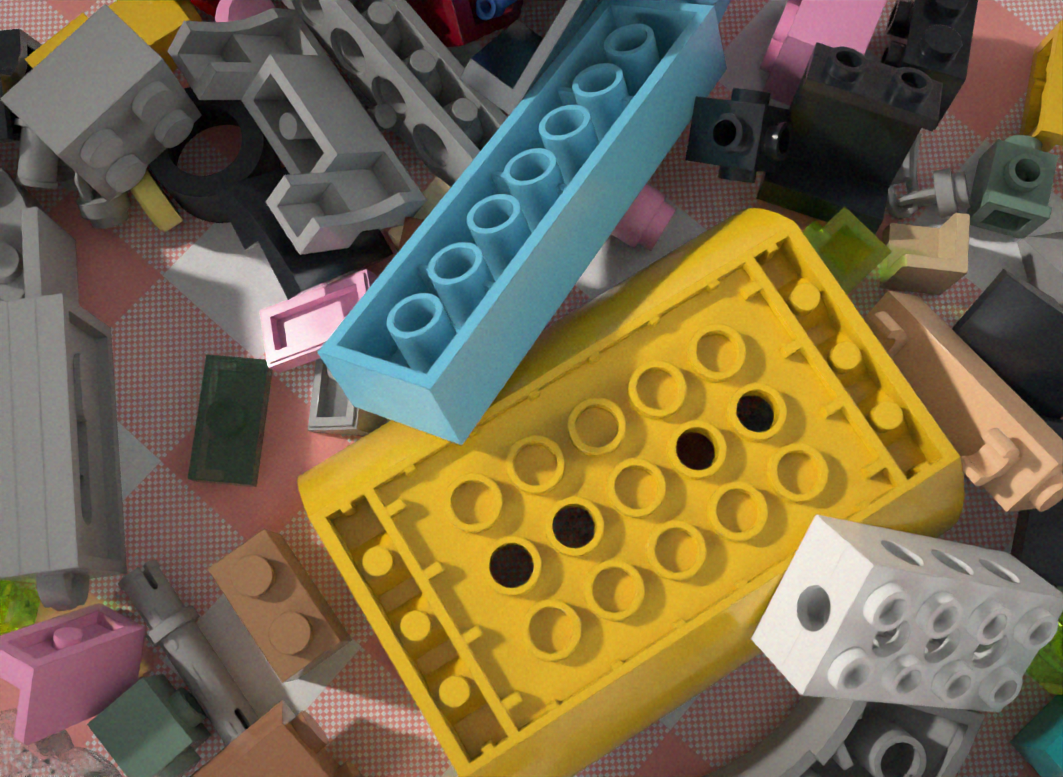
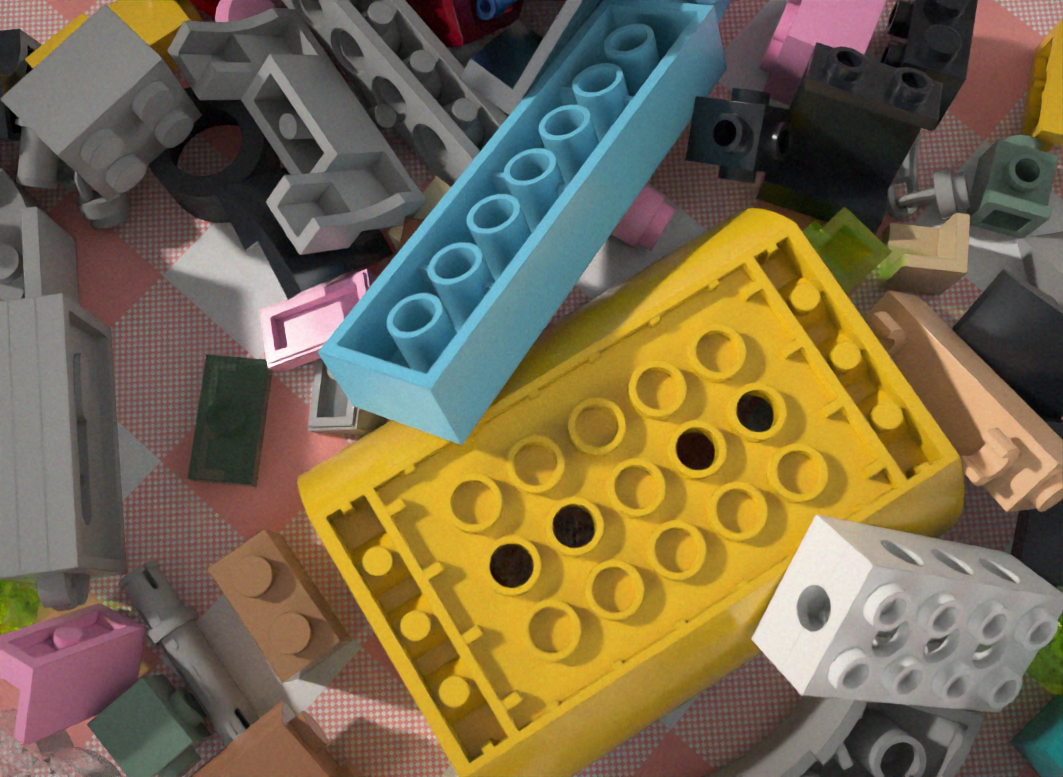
(156, 203): light yellow tile -> none

